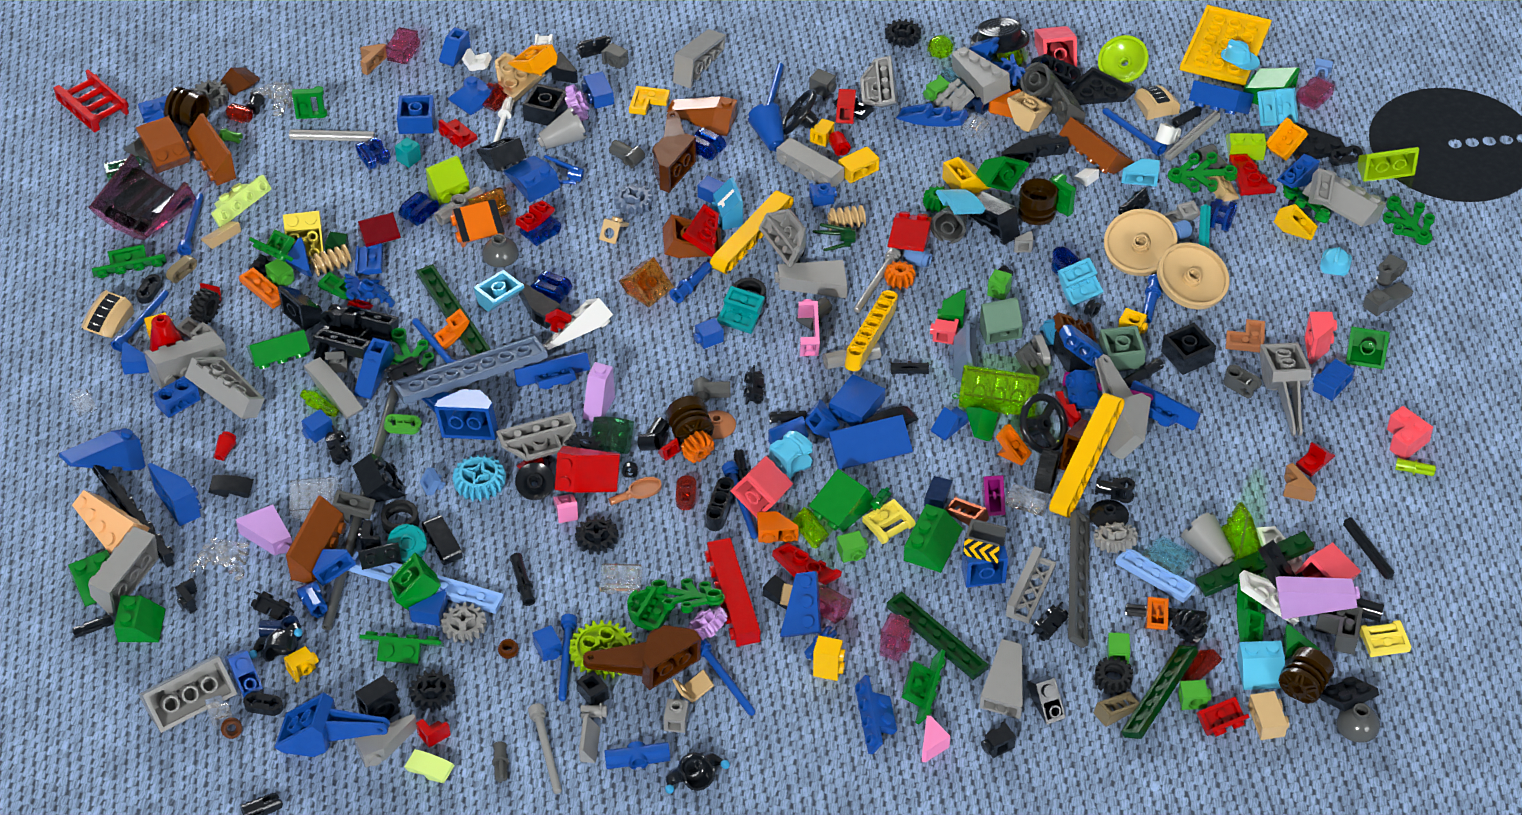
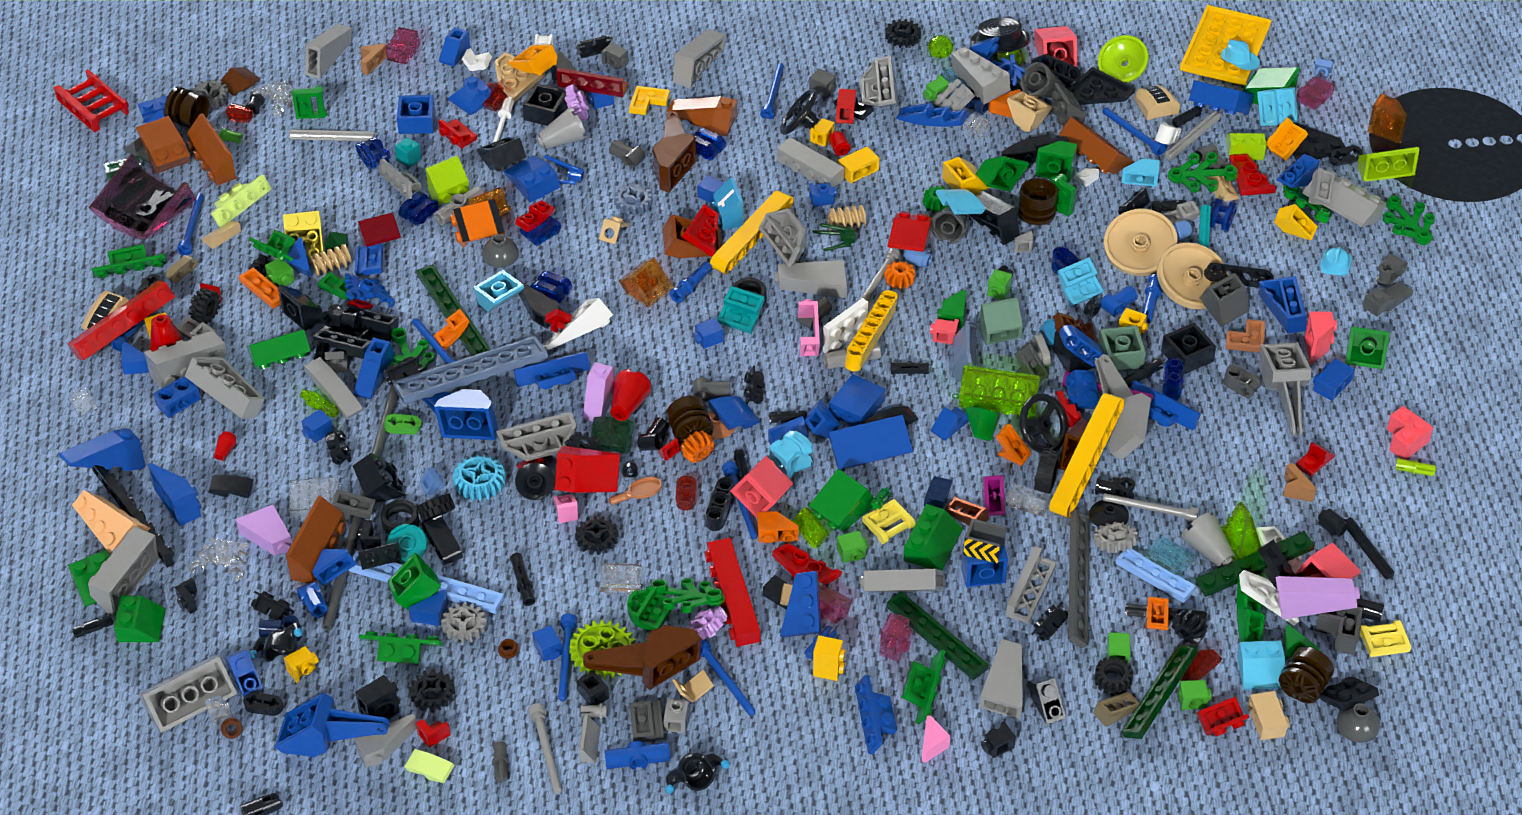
(121, 320): none -> red brick
(149, 208): none -> piece
(326, 49): none -> light grey slope
(402, 181): none -> light grey bracket
(436, 506): none -> black tyre
(592, 82): none -> dark red fence
(628, 393): none -> red cone
(646, 720): none -> dark grey plate
(733, 412): none -> blue slope
(768, 124): blue cone -> none
(844, 326): none -> white plate
(903, 580): none -> light grey slope
(1056, 159): none -> green slope
(1116, 303): none -> blue piece
(1167, 205): none -> black axle
(1173, 378): none -> clear blue brick
(1189, 513): none -> light grey piece
(1226, 300): none -> dark grey slope
(1238, 270): none -> black beam
(1285, 302): none -> blue wedge
(1332, 522): none -> black brick
(1387, 119): none -> clear orange slope

